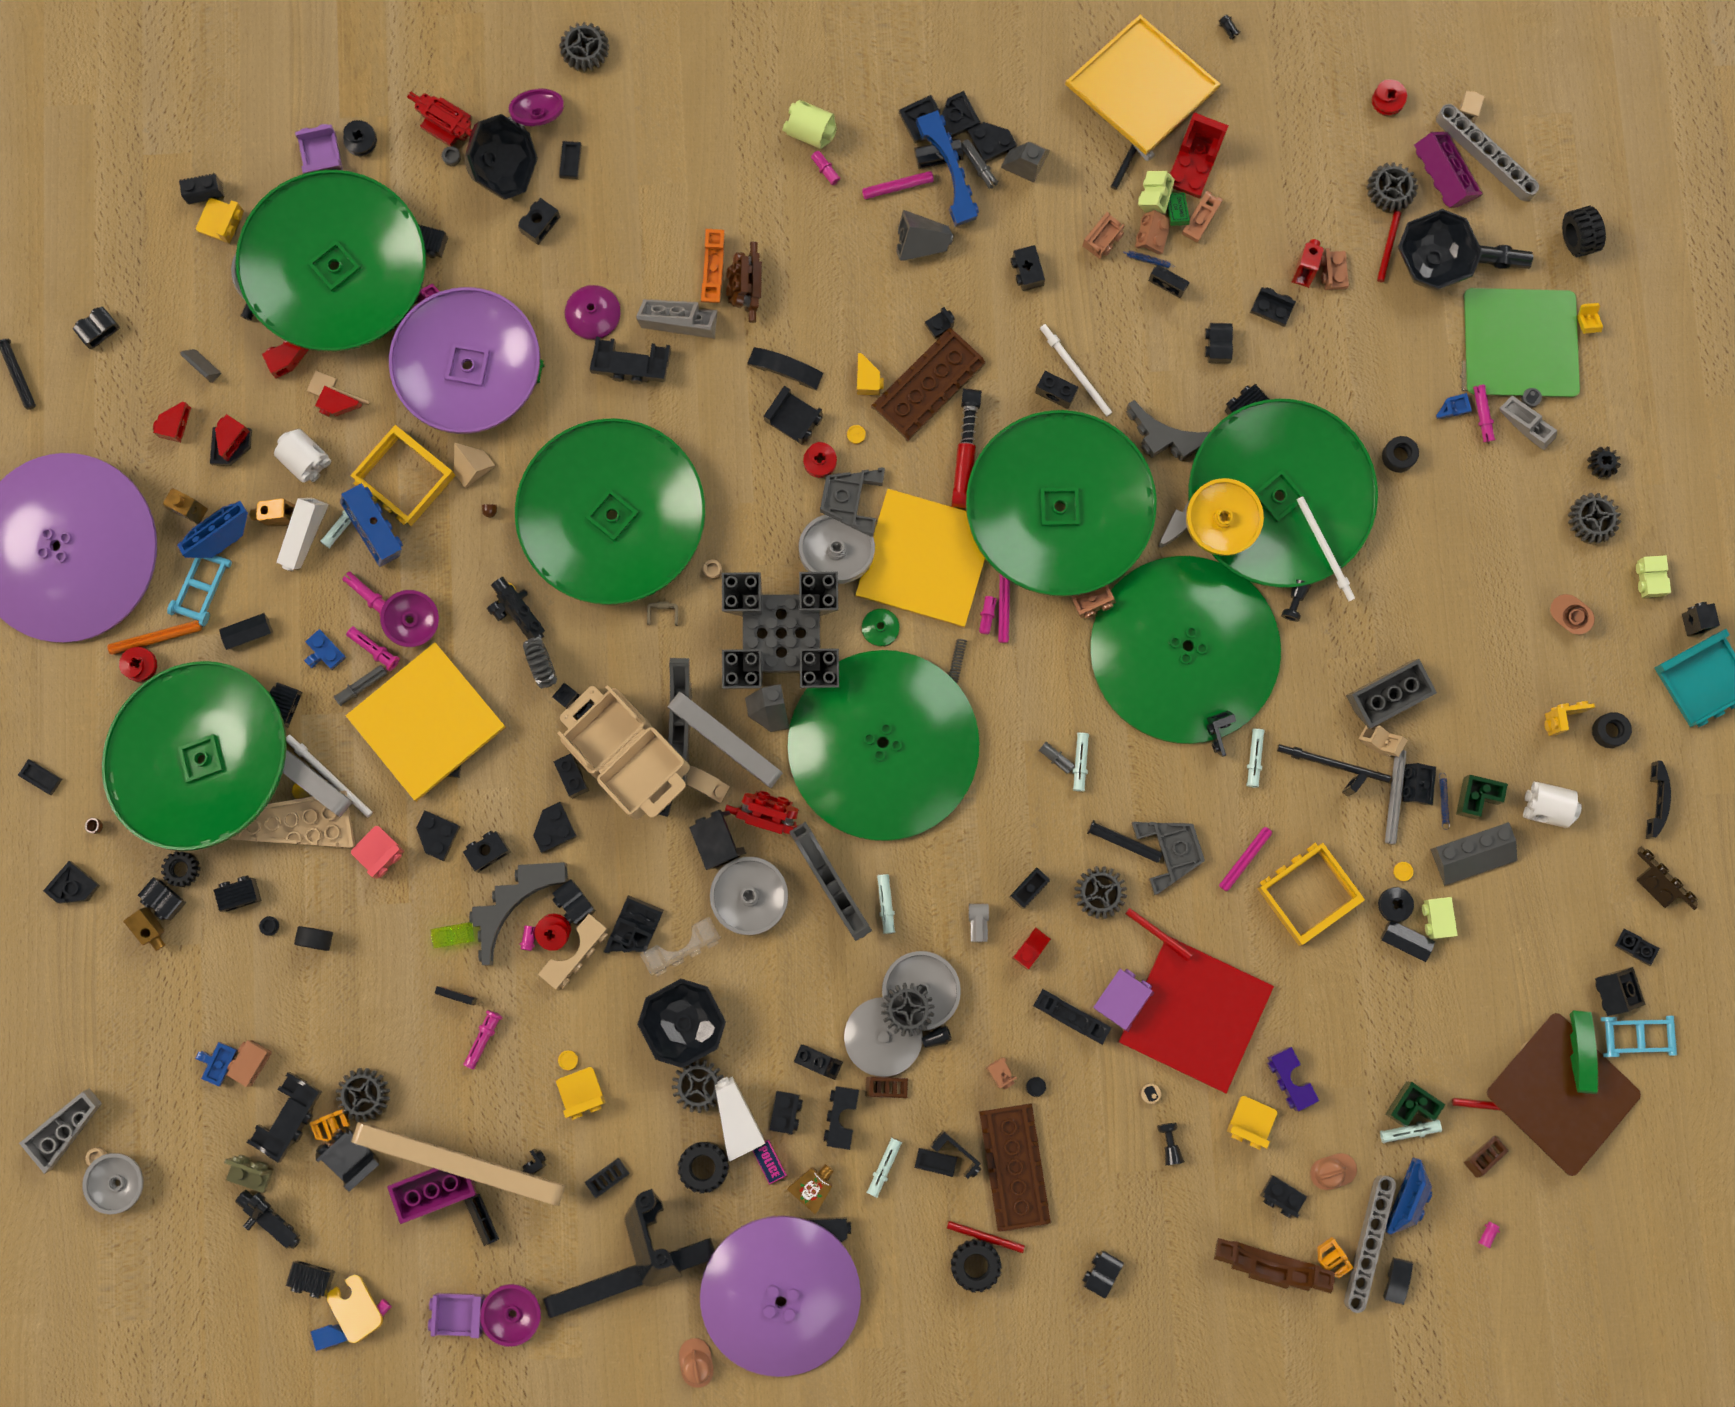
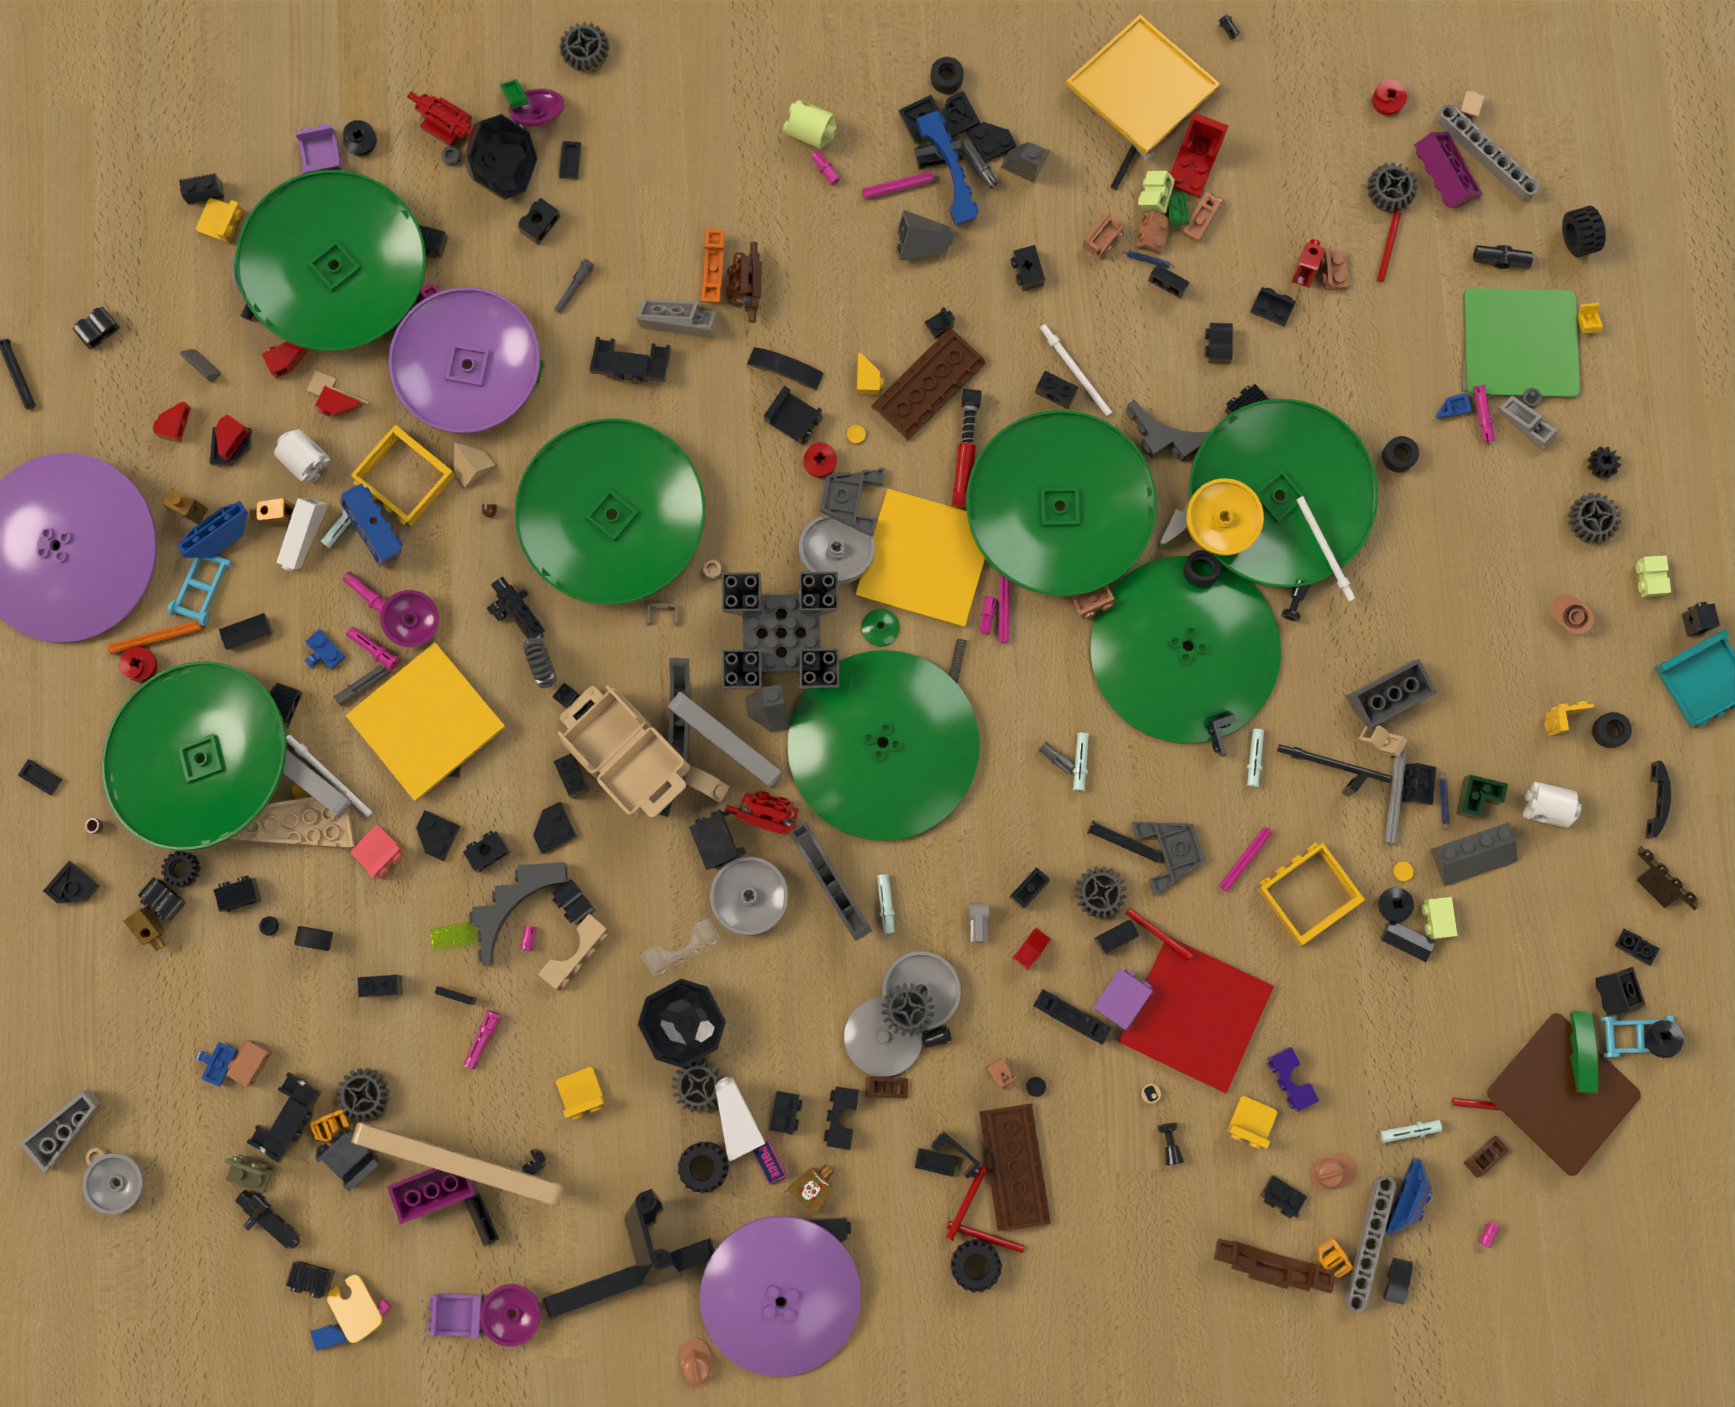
(380, 986): none -> black brick
(514, 94): none -> green tile
(552, 931): red piece -> none
(568, 1060): yellow piece -> none
(579, 277): none -> dark grey pin
(595, 322): magenta dish -> none
(596, 1193): black slope -> none
(634, 926): black slope -> none
(818, 1062): black bracket -> none
(874, 1189): light aqua pin -> none
(946, 64): none -> black tyre
(966, 1203): none -> red bar
(1102, 1274): black brick -> none
(1116, 937): none -> black brick
(1197, 580): none -> black tyre
(1411, 1101): dark green brick -> none
(1439, 249): black rock -> none
(1661, 1030): none -> black piece

